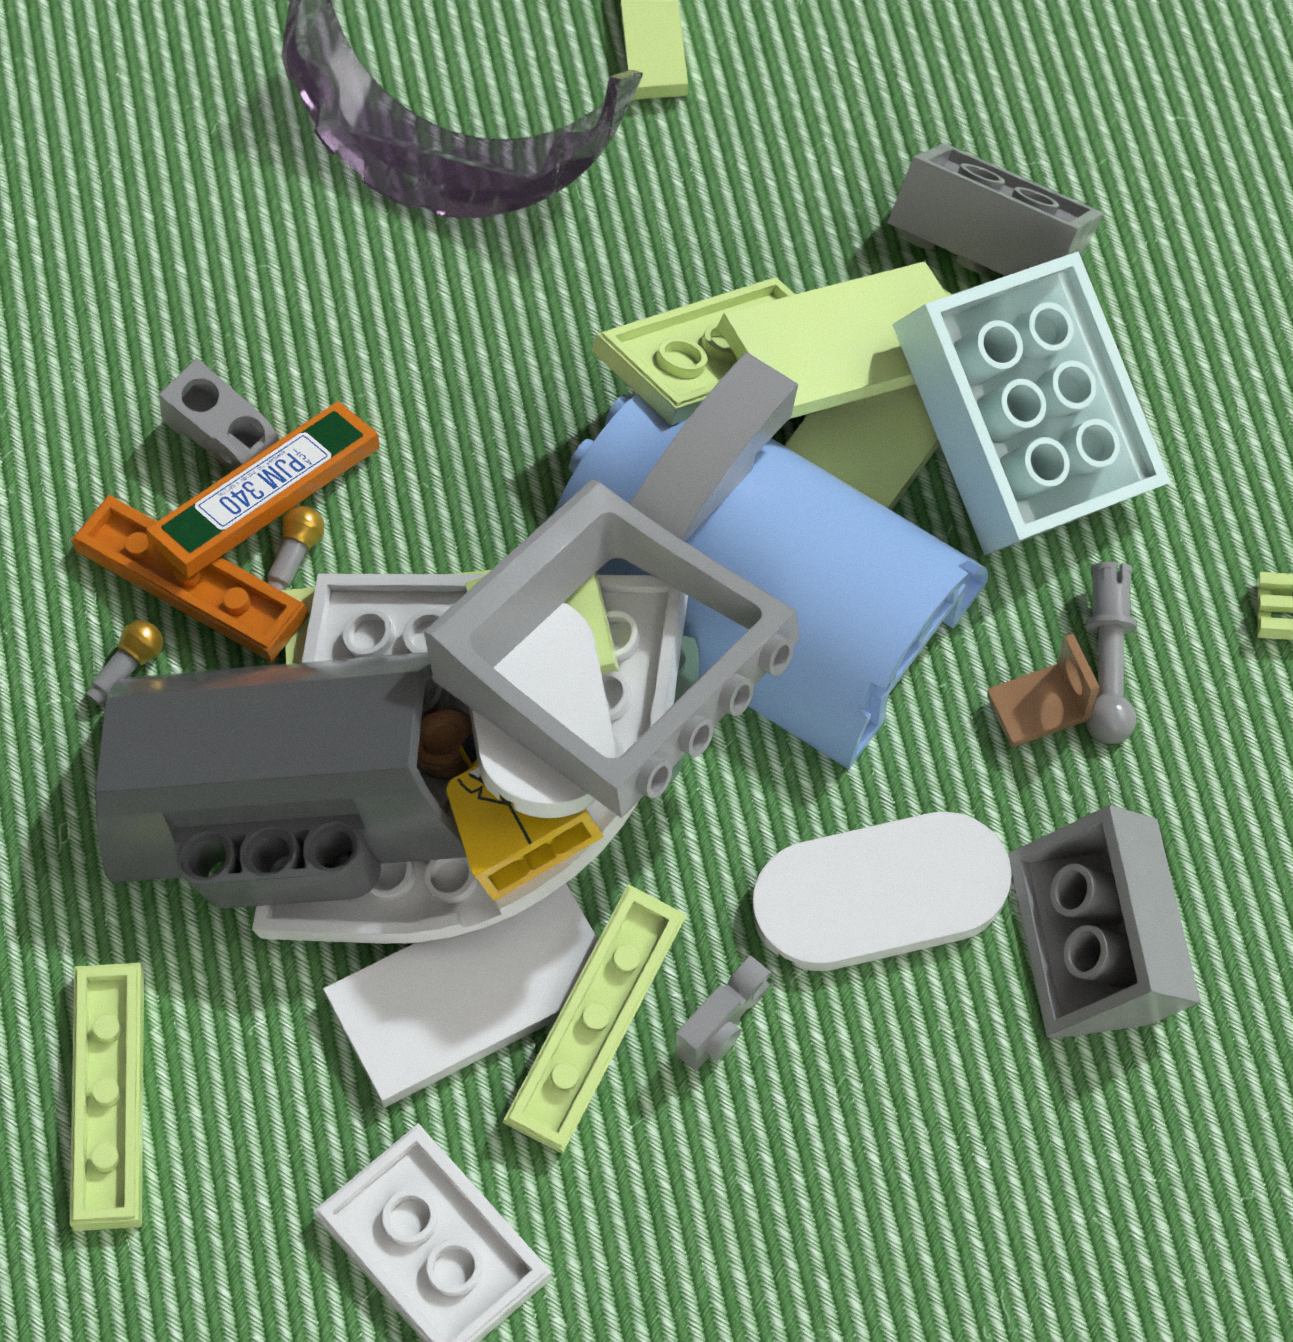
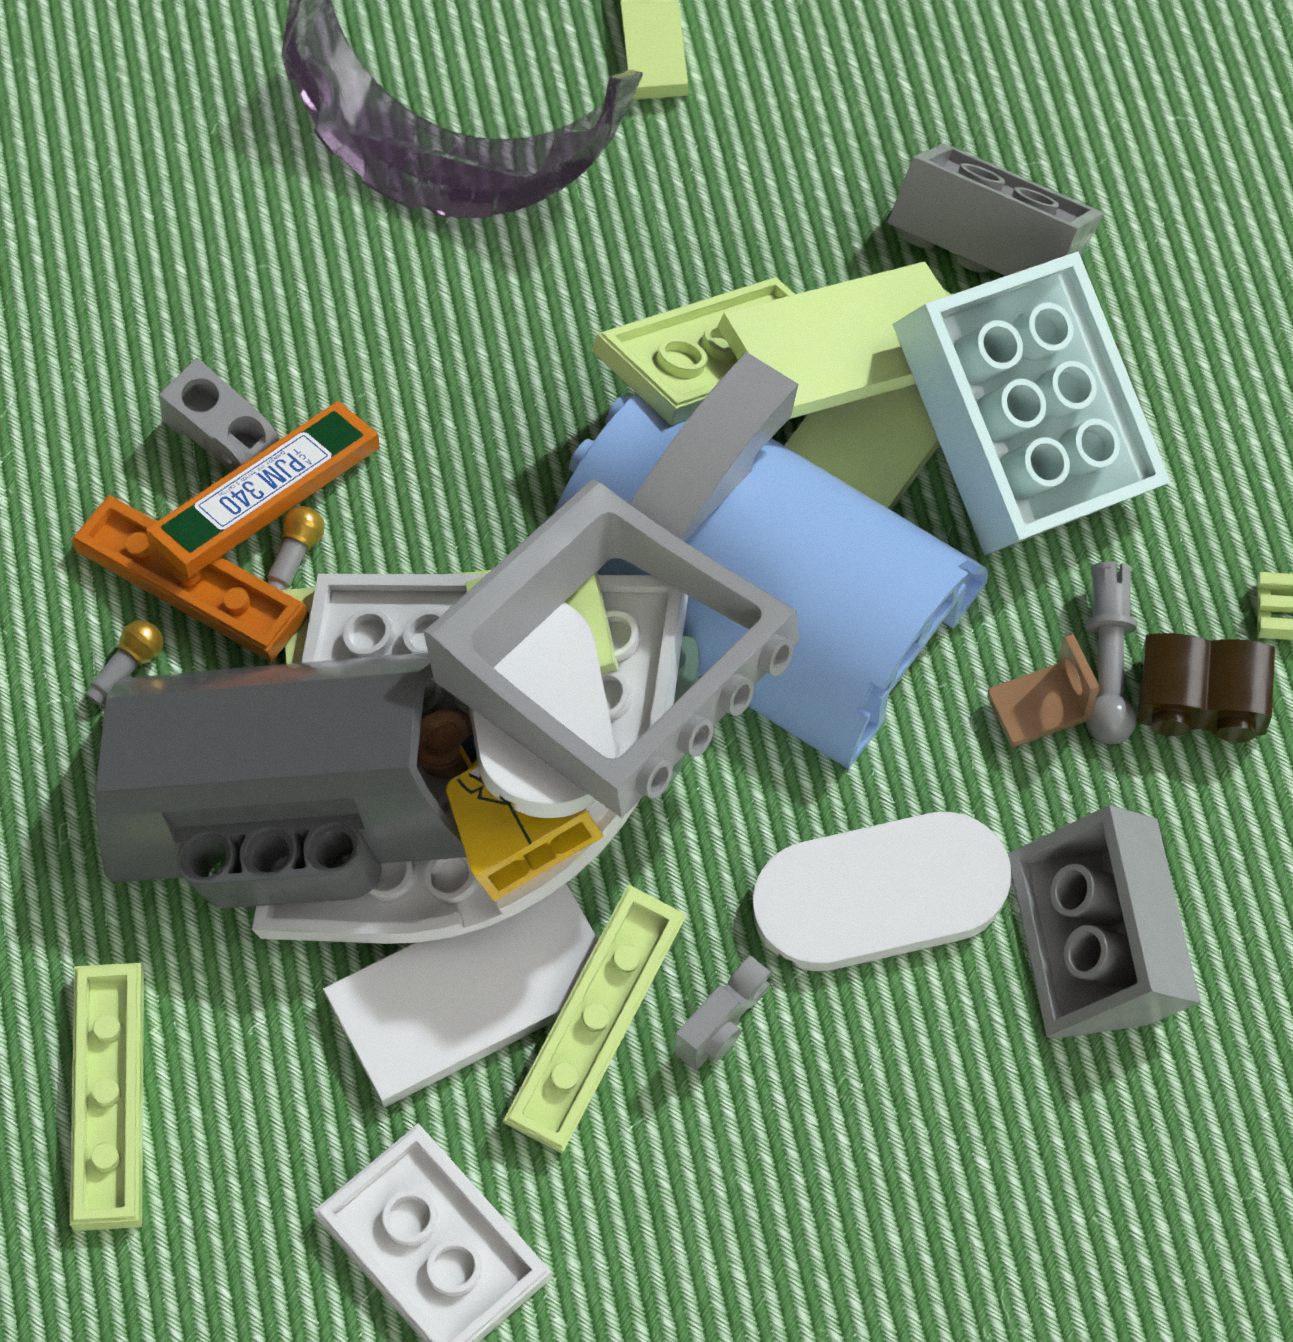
(1206, 686): none -> dark brown brick

